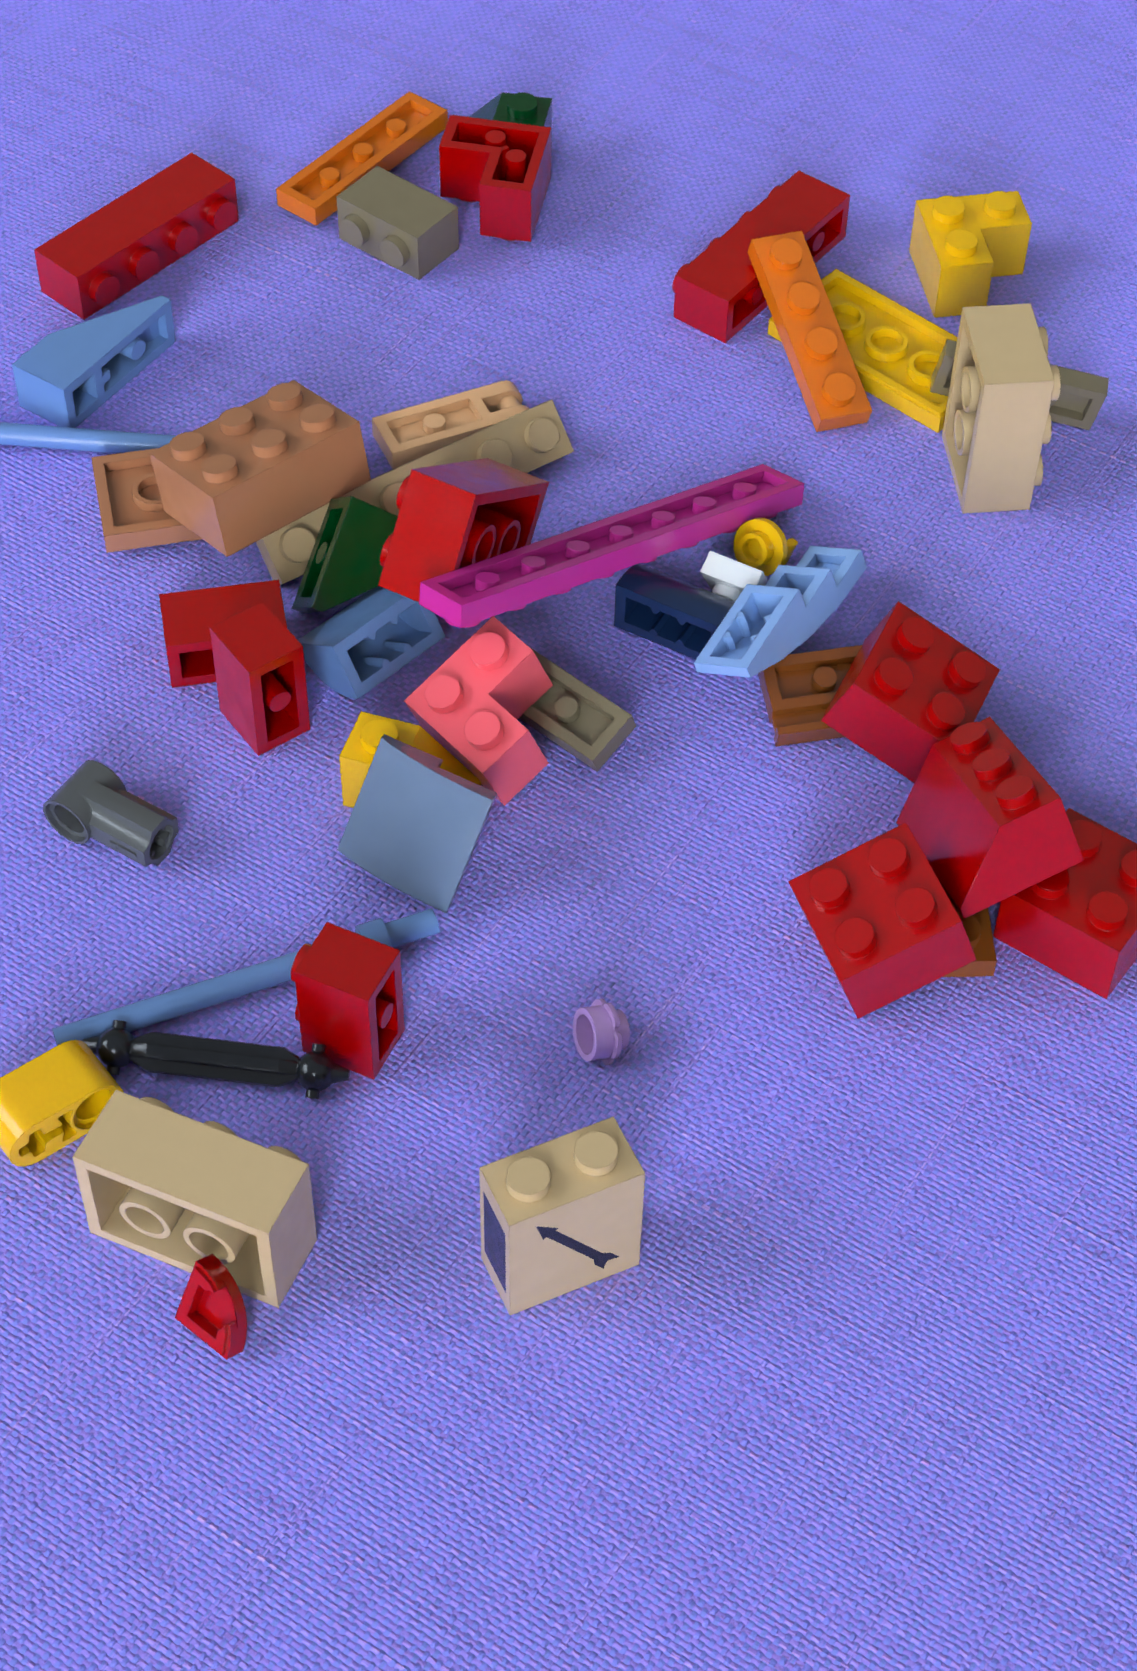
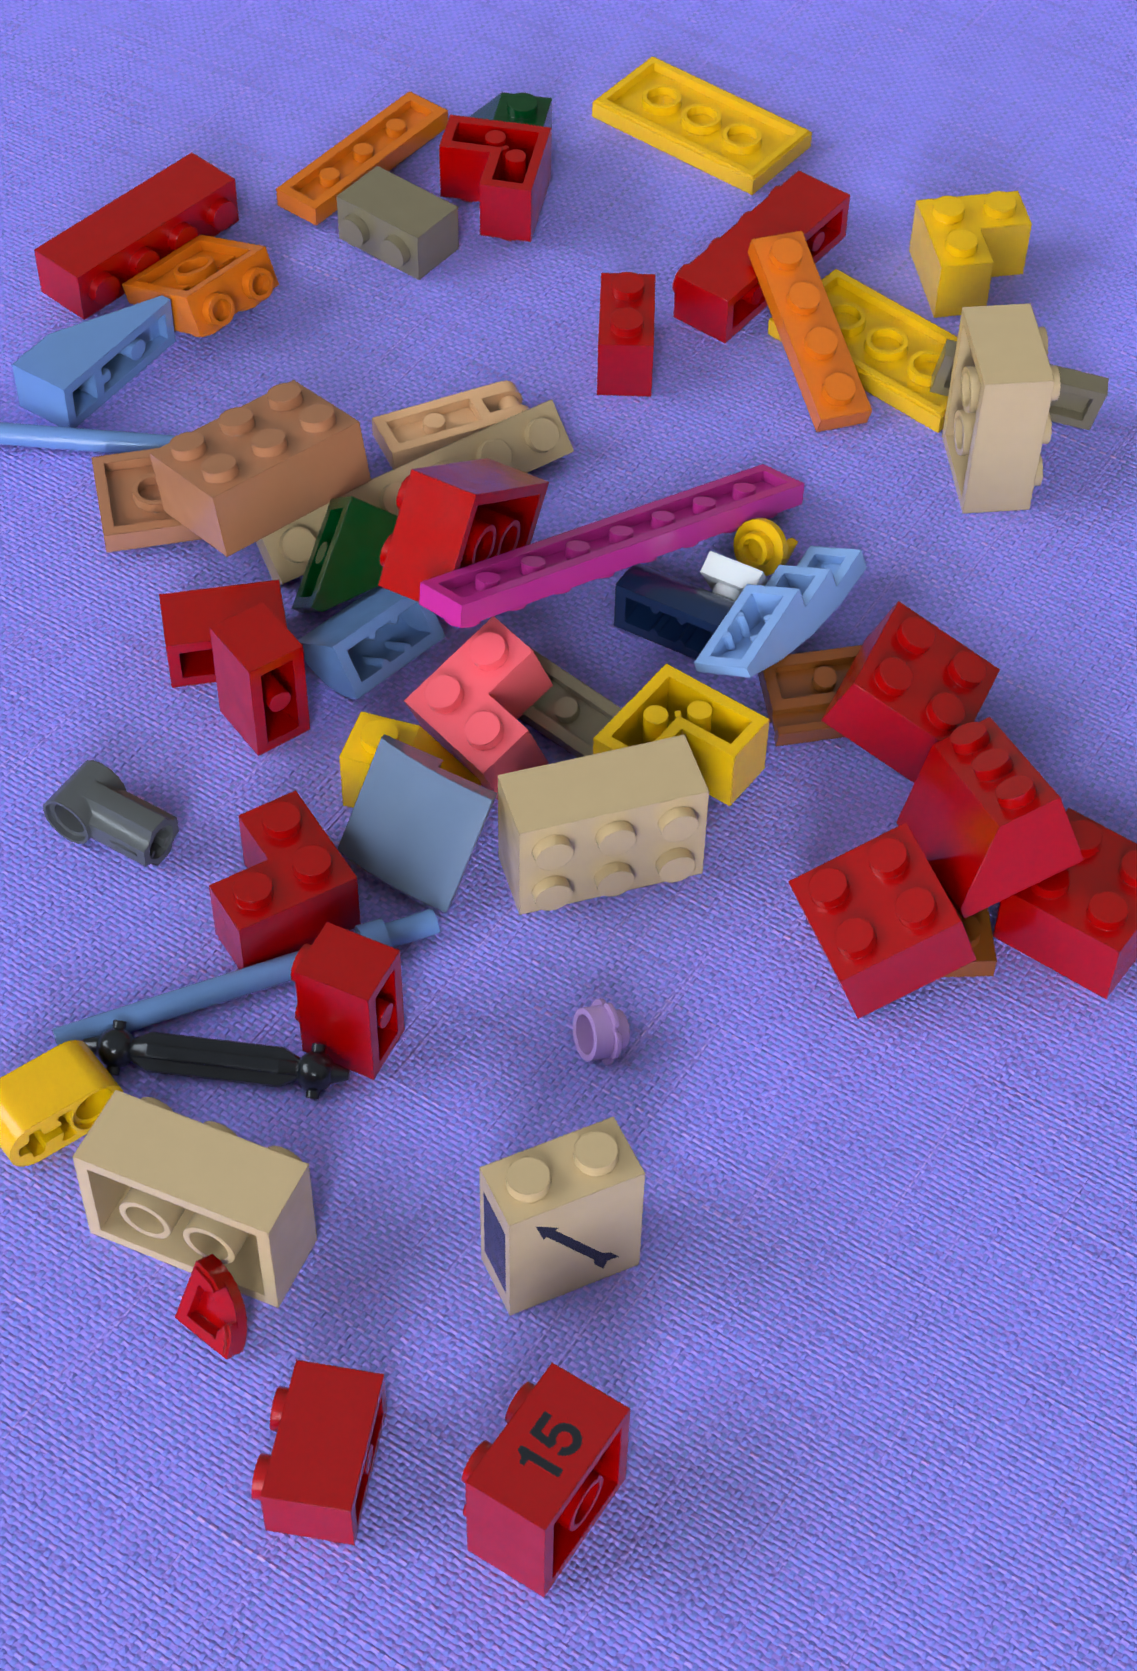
(207, 282): none -> orange plate
(289, 885): none -> red brick
(321, 1452): none -> red brick
(545, 1477): none -> red brick
(602, 824): none -> tan brick
(626, 334): none -> red brick
(702, 125): none -> yellow tile
(721, 732): none -> yellow brick

